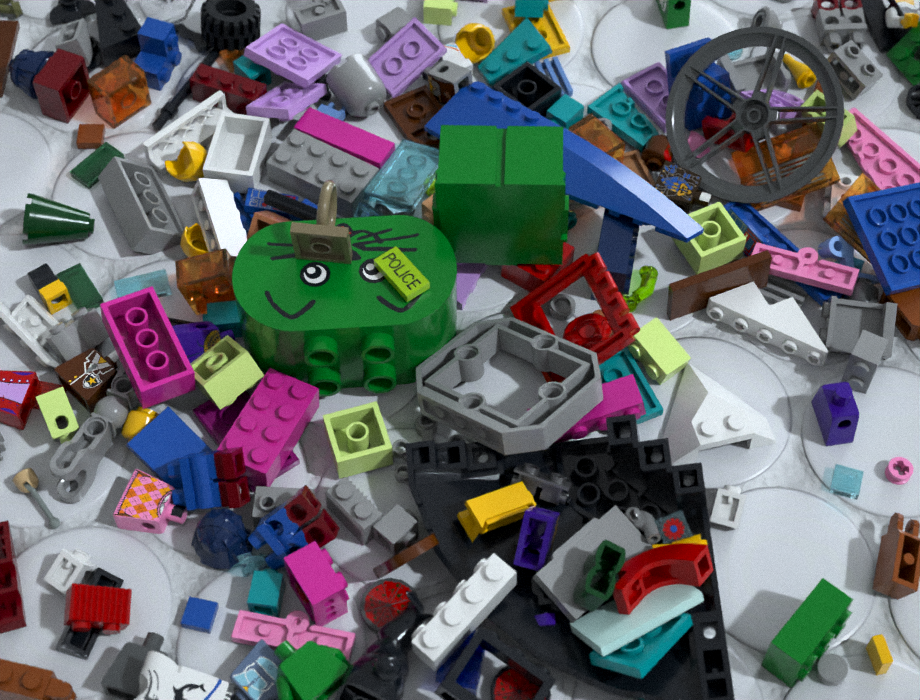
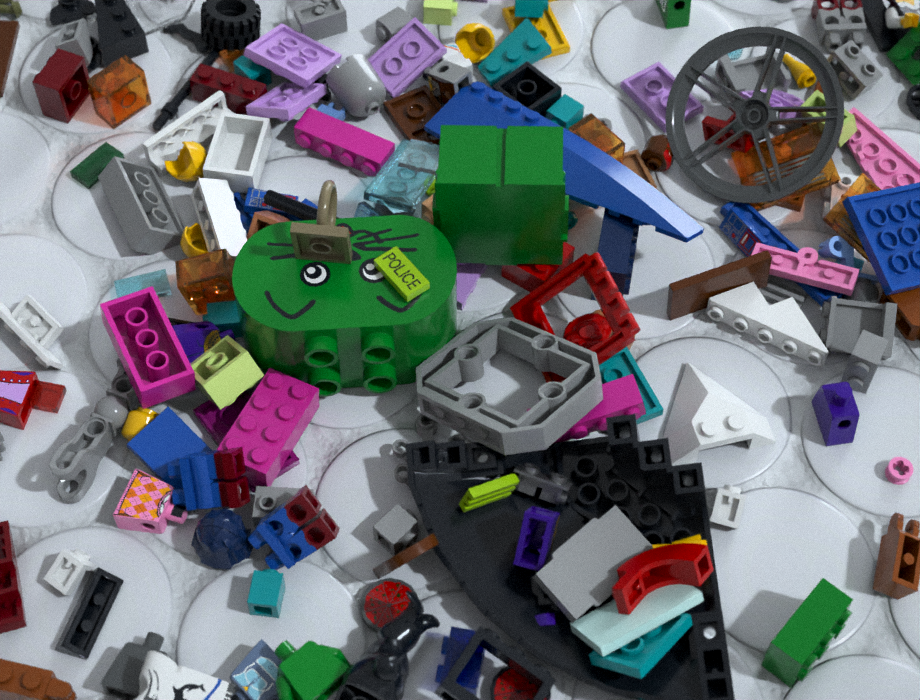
(25, 67): dark blue helmet -> none
(27, 482): hinge -> none
(49, 288): leg -> none
(54, 222): dark green cone -> none
(54, 406): yellowish green torso -> none
(78, 335): light grey brick -> none
(80, 287): clear green tile -> none
(88, 376): reddish brown torso -> none
(90, 136): dark orange tile -> none
(97, 608): red brick -> none
(158, 52): blue brick -> none
(199, 614): blue tile -> none
(250, 563): clear light blue tile -> none
(296, 629): bright pink hinge -> none
(306, 163): light grey brick -> none
(317, 584): dark pink piece -> none
(353, 509): light grey brick -> none
(358, 439): yellowish green brick -> none
(420, 156): none -> clear piece
(463, 612): white brick -> none
(488, 492): none -> lime tile
(495, 509): yellow window -> none
(560, 73): medium blue tile -> none
(562, 307): light grey tile -> none
(599, 575): dark green brick -> none
(624, 116): teal wing -> none
(644, 522): light grey arm -> none
(649, 277): clear neon green arm -> none
(658, 351): yellowish green brick -> none
(673, 527): tile -> none
(681, 187): torso -> none
(696, 140): bright pink tile -> none
(699, 102): blue bracket -> none
(717, 244): yellowish green brick -> none
(766, 18): light grey brick -> none
(831, 669): light grey tile -> none
(846, 481): clear light blue tile -> none
(879, 654): yellow tile -> none

